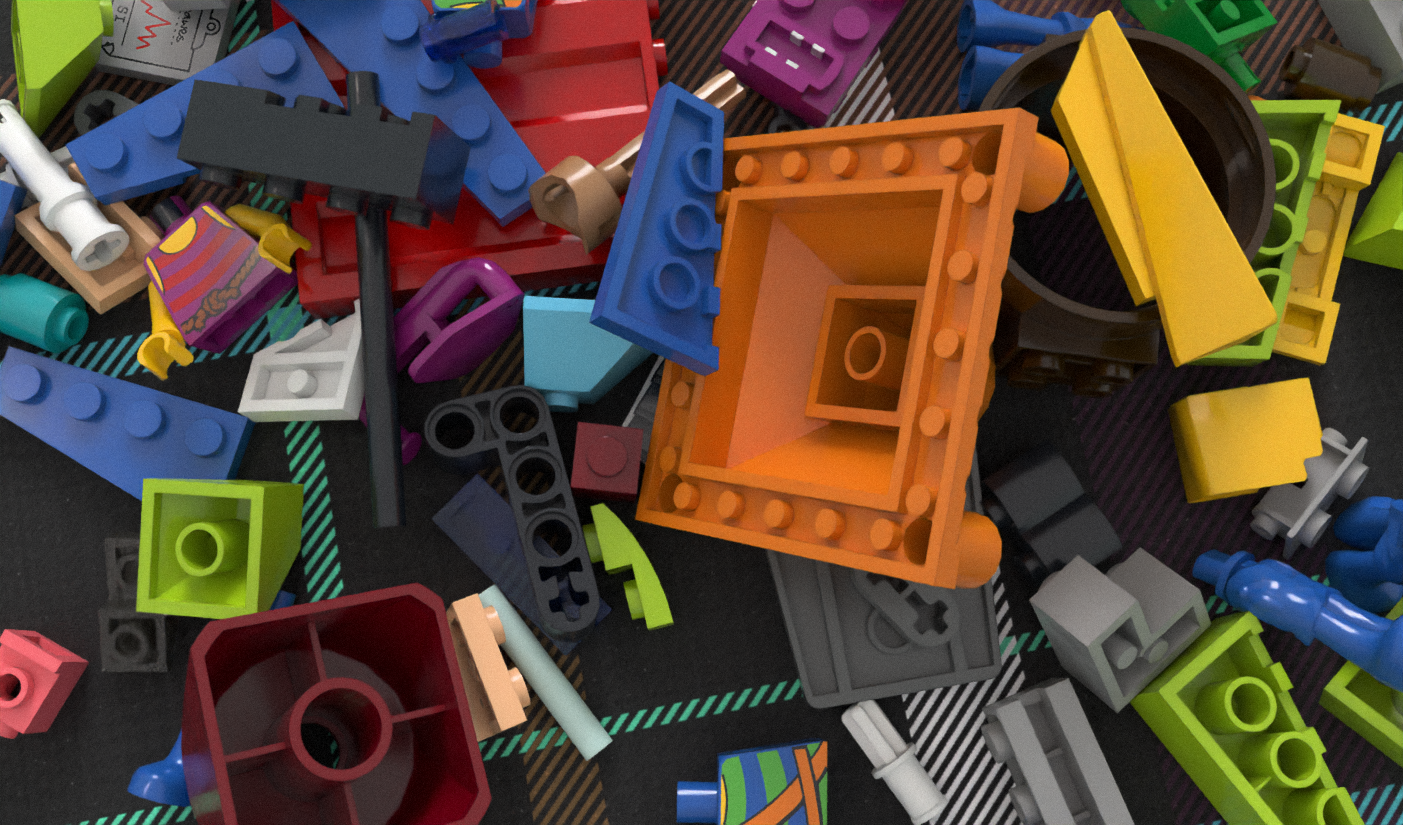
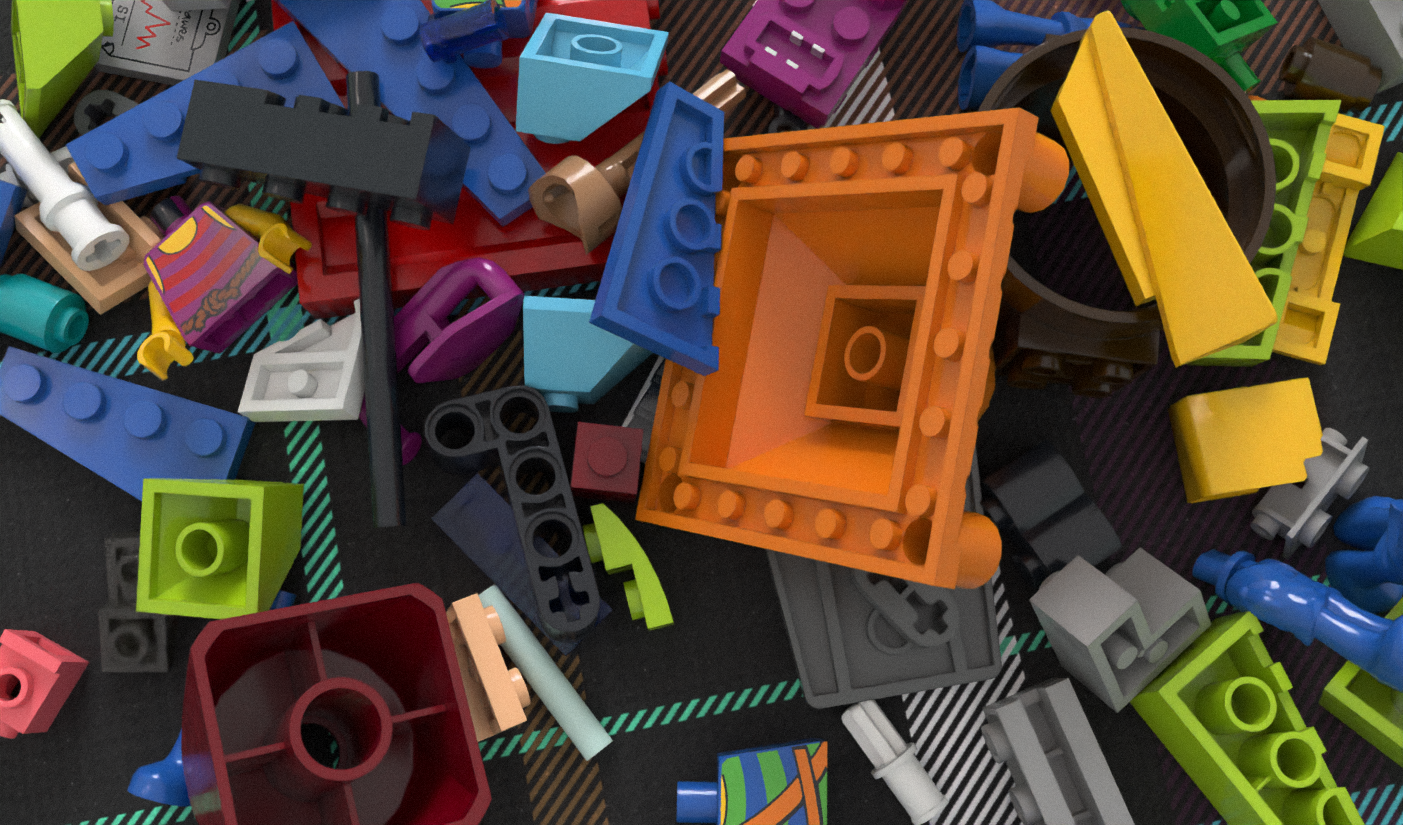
(583, 75): none -> medium azure slope

